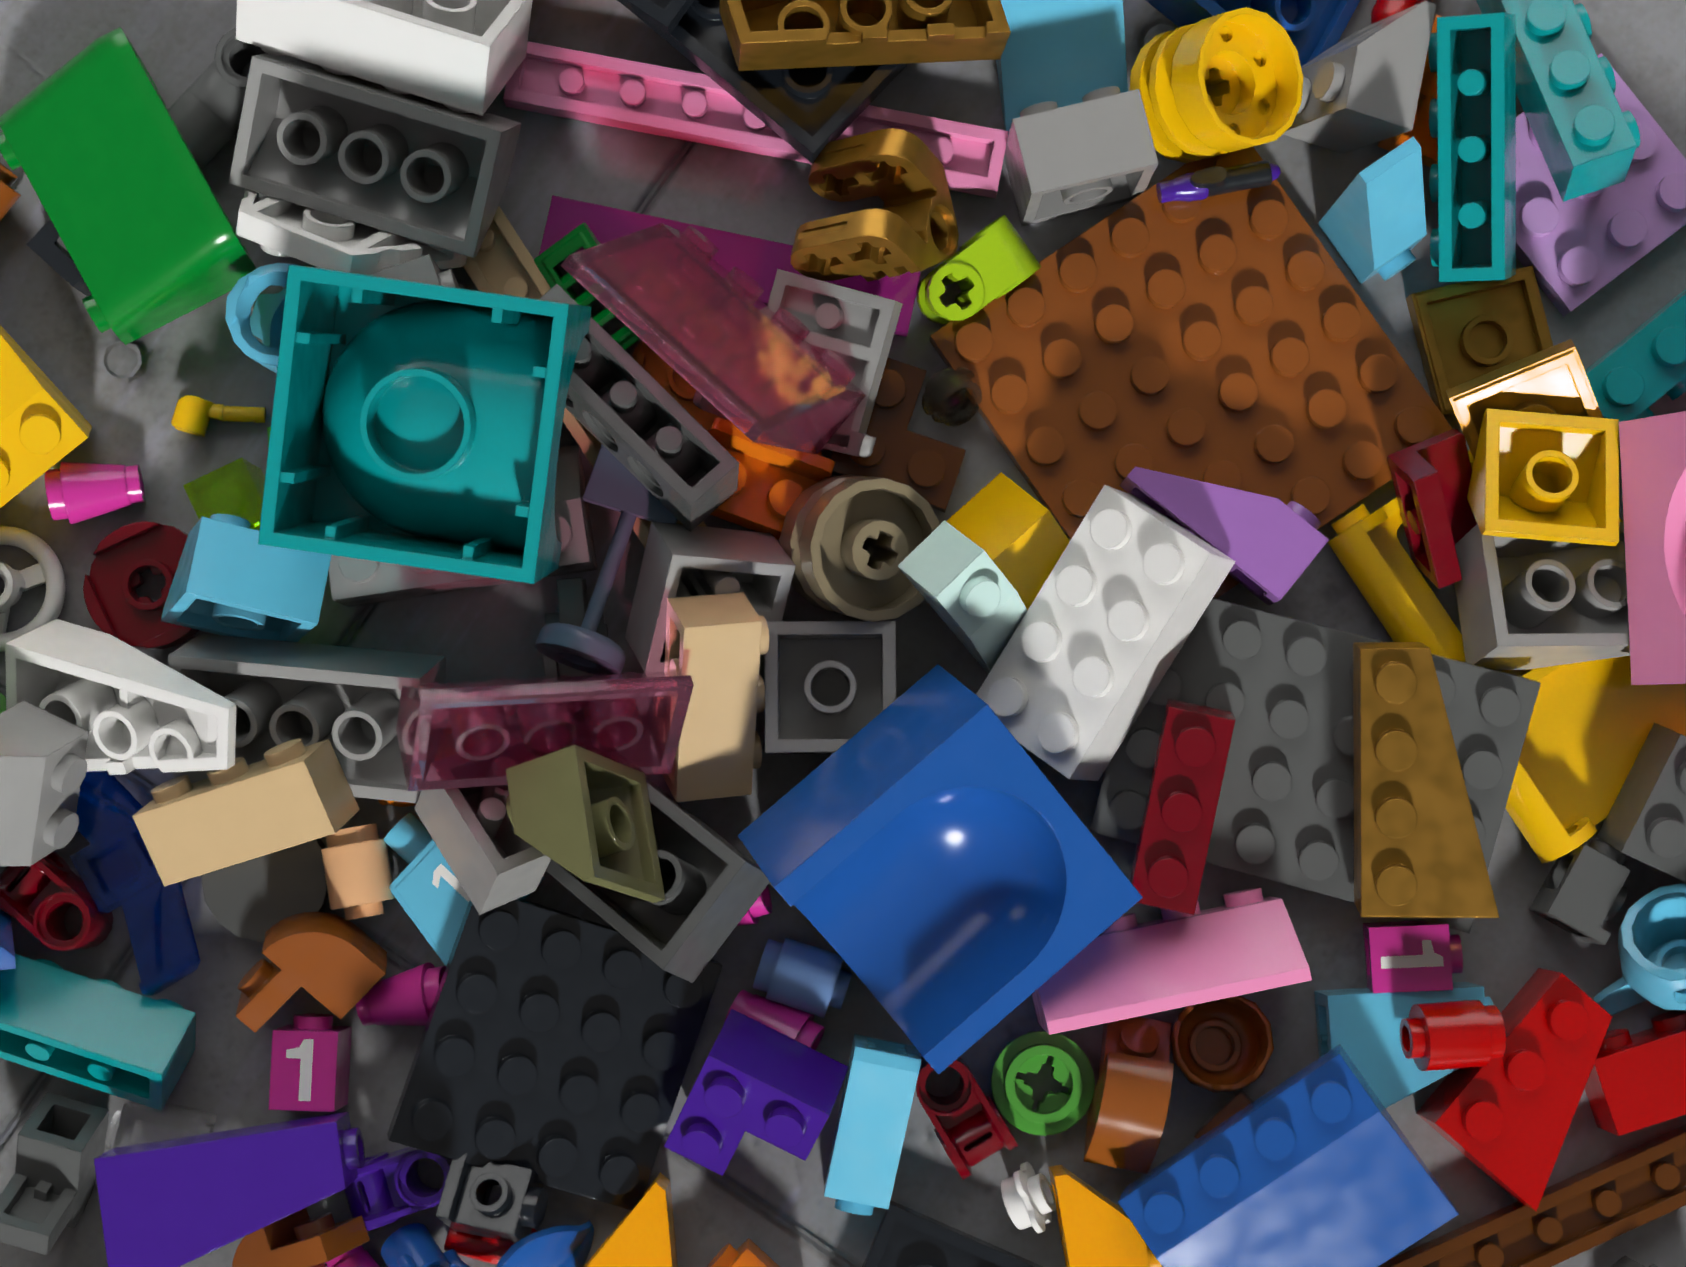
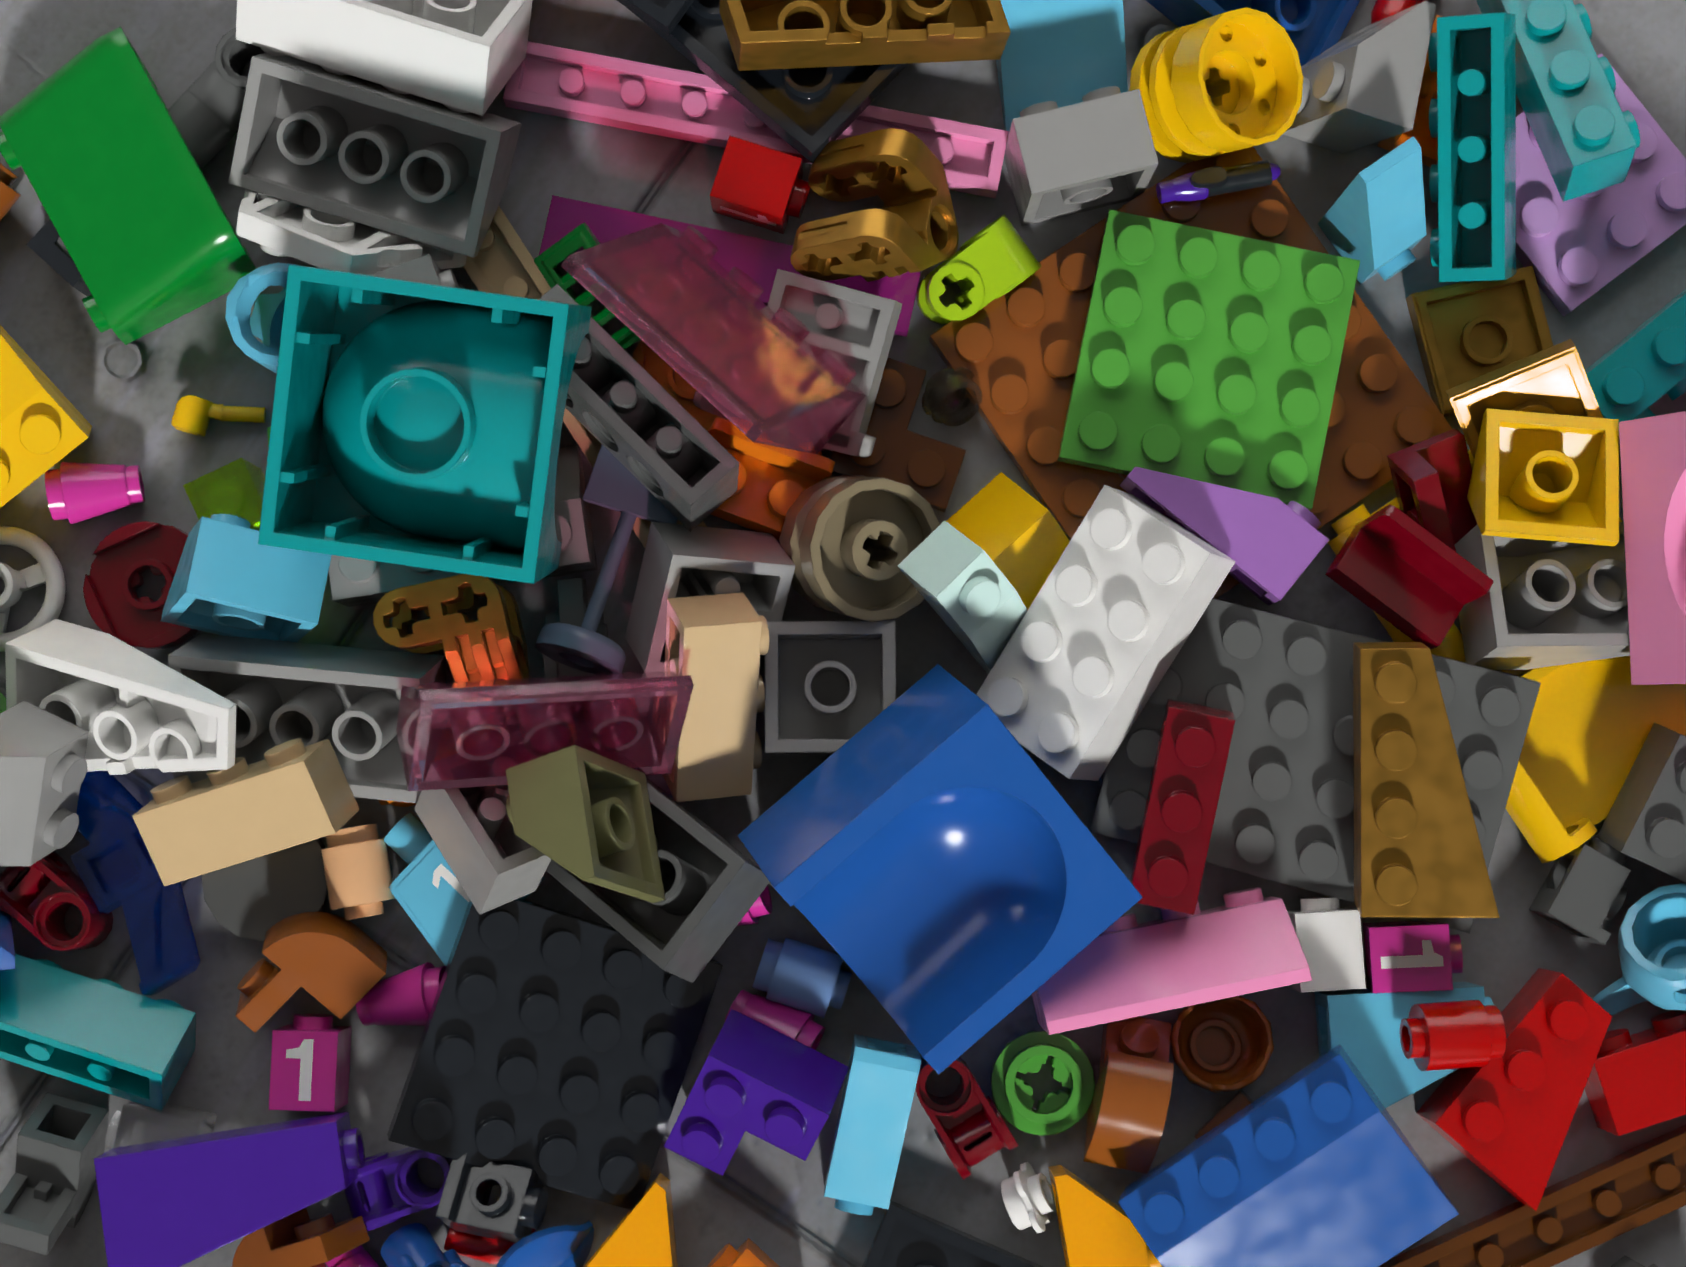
(474, 649): none -> pearl gold piece
(759, 185): none -> red brick
(1209, 358): none -> bright green plate
(1330, 943): none -> white brick
(1407, 575): none -> dark red panel

